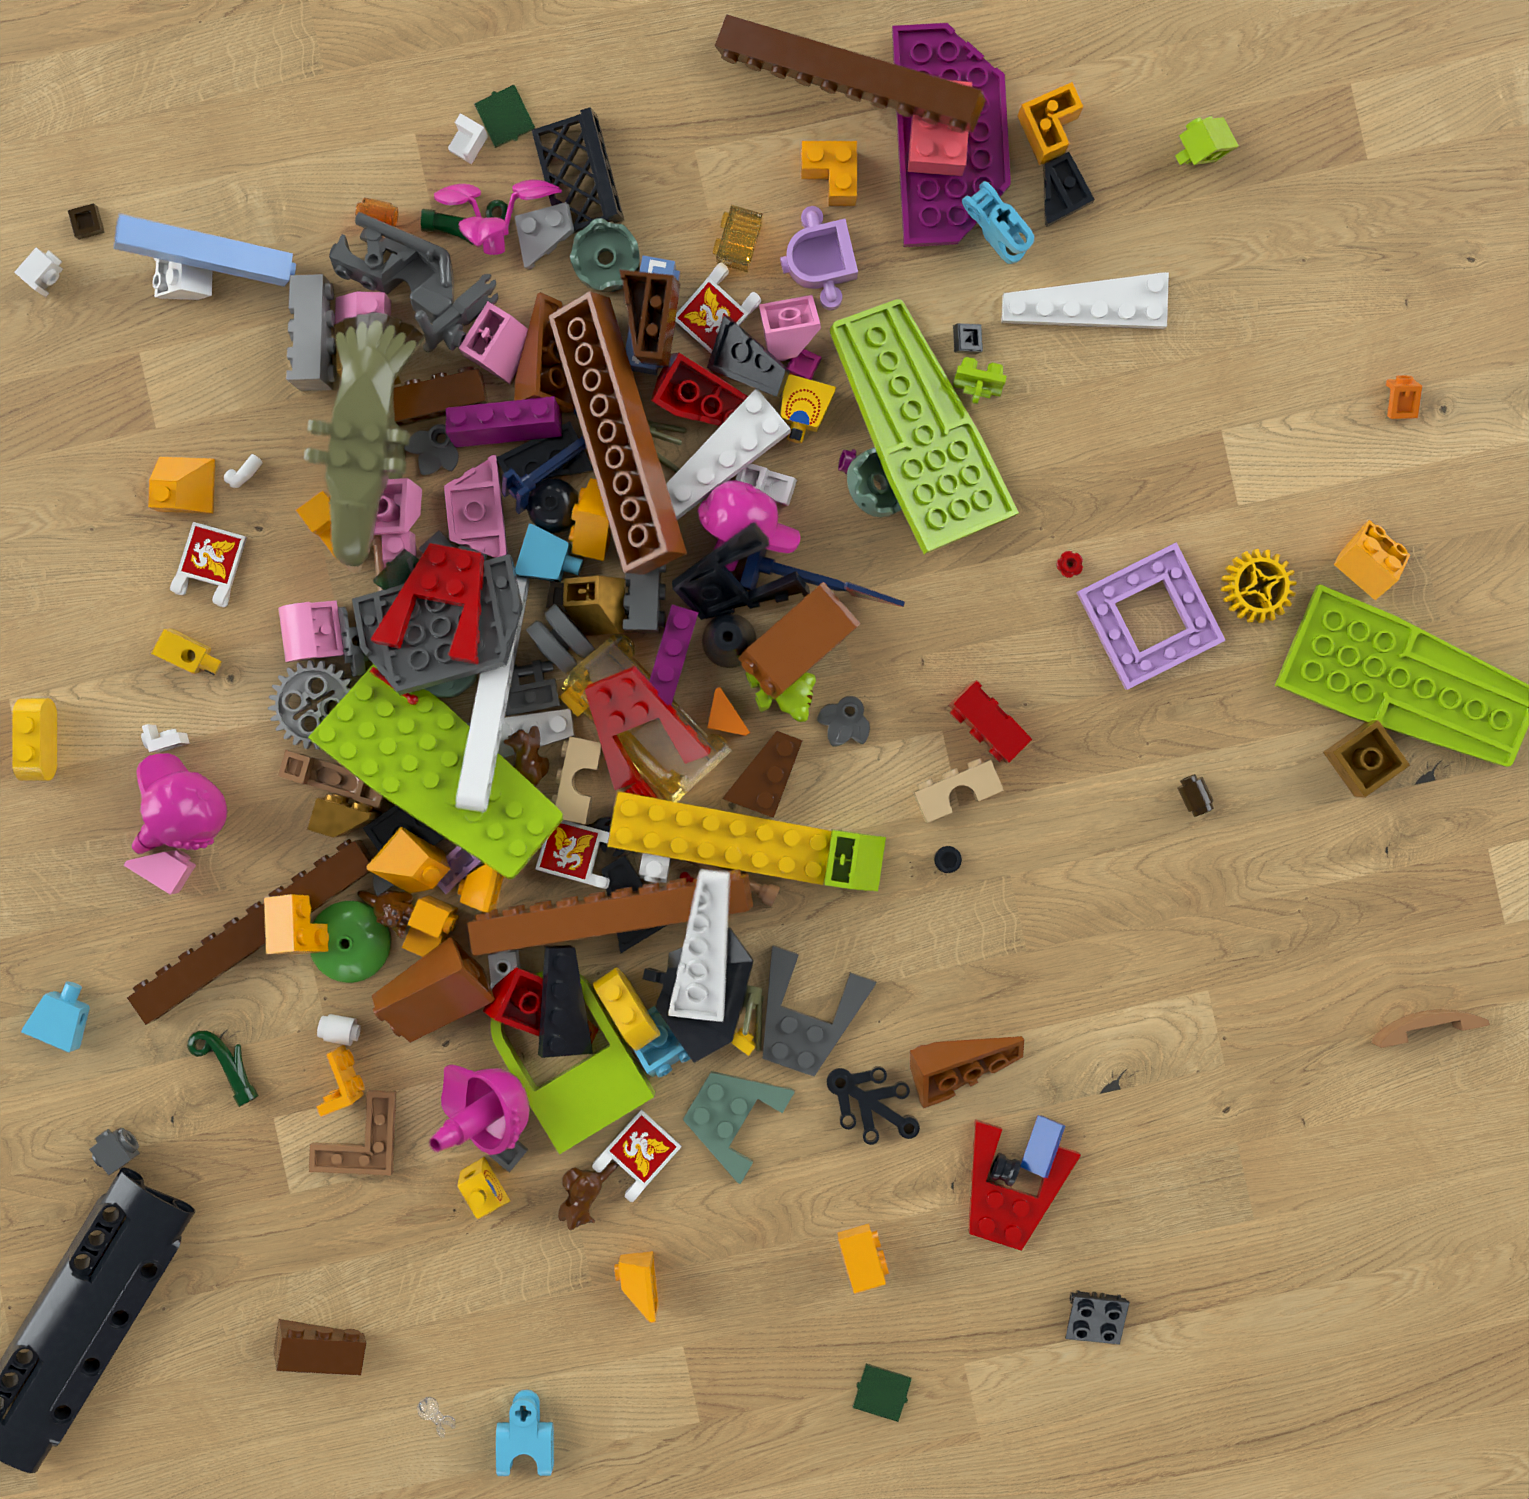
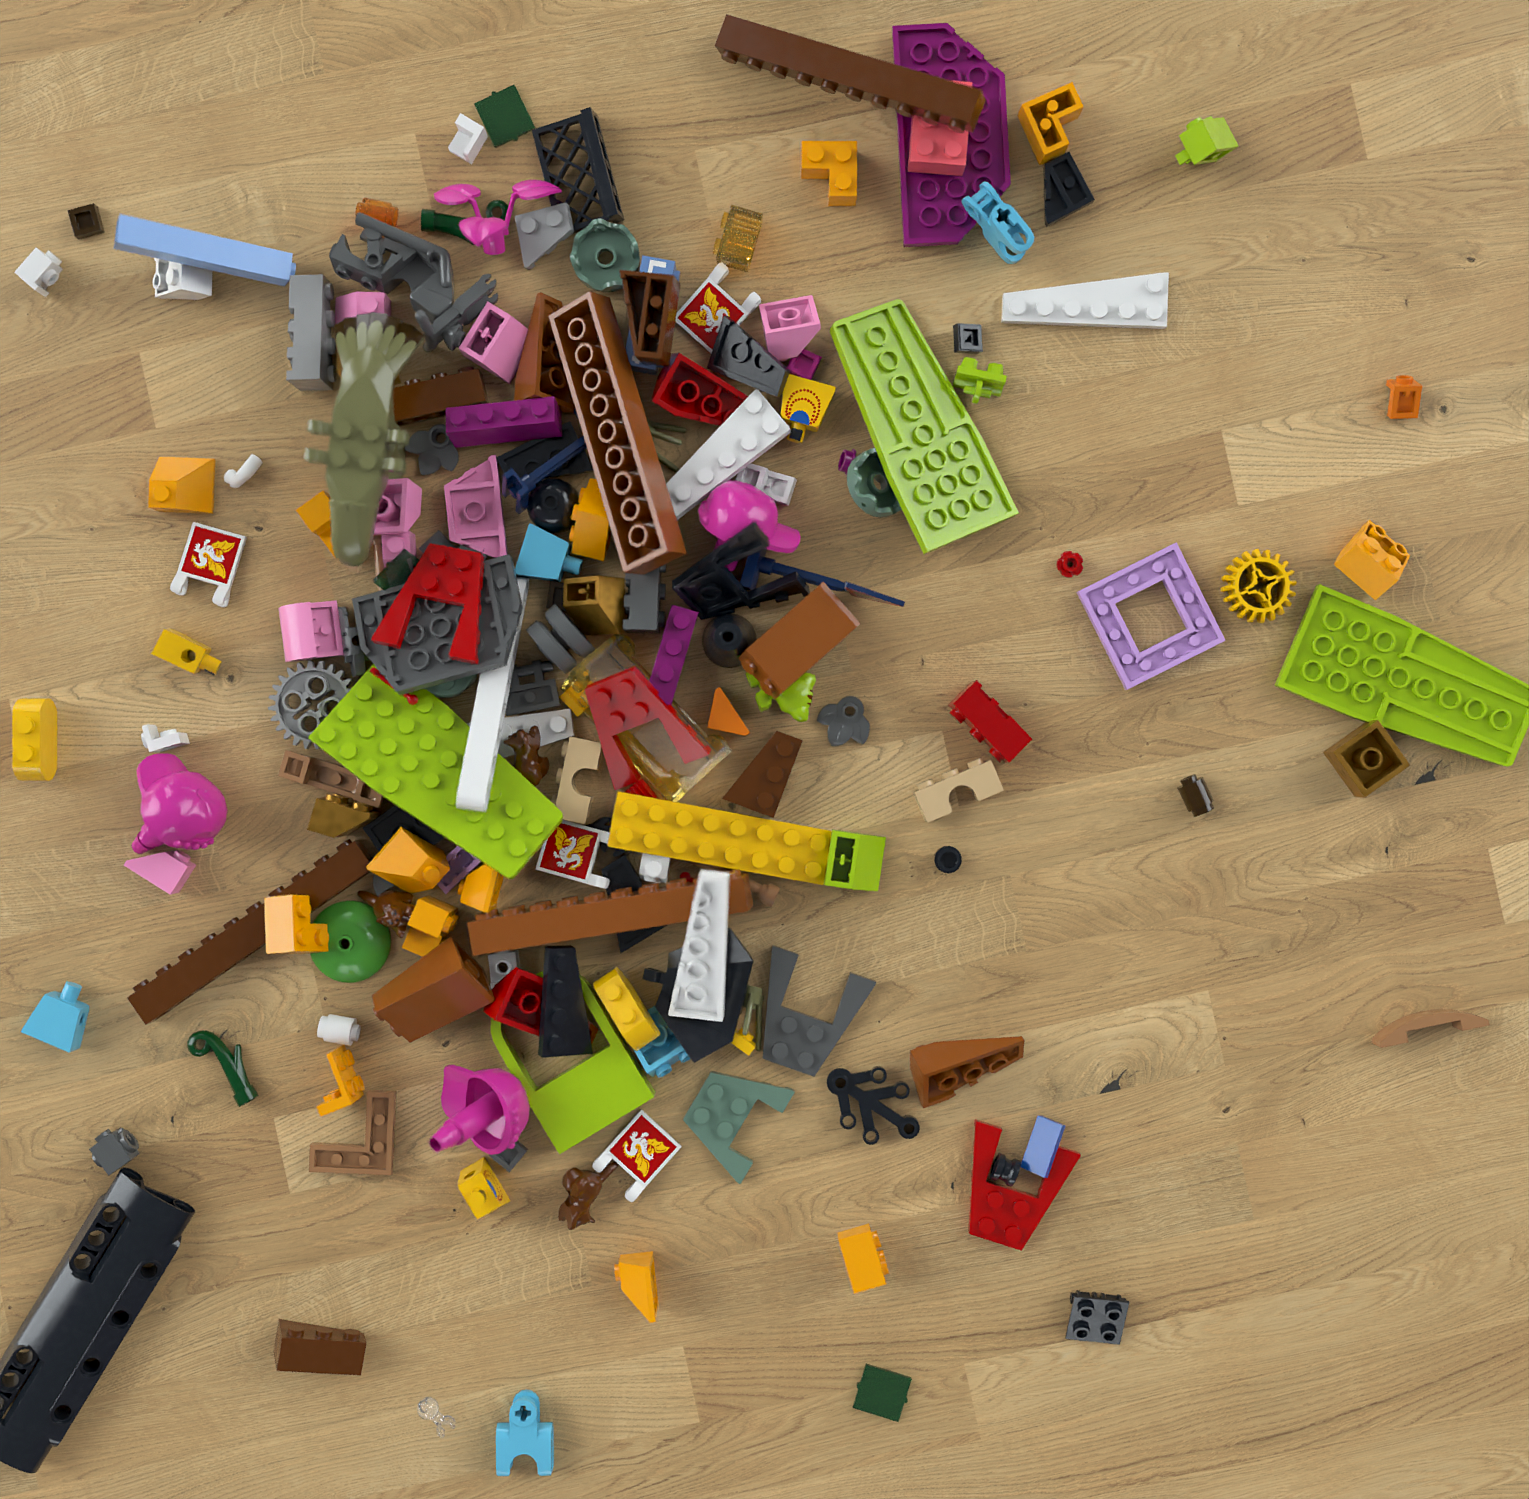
(821, 256): lavender piece -> none

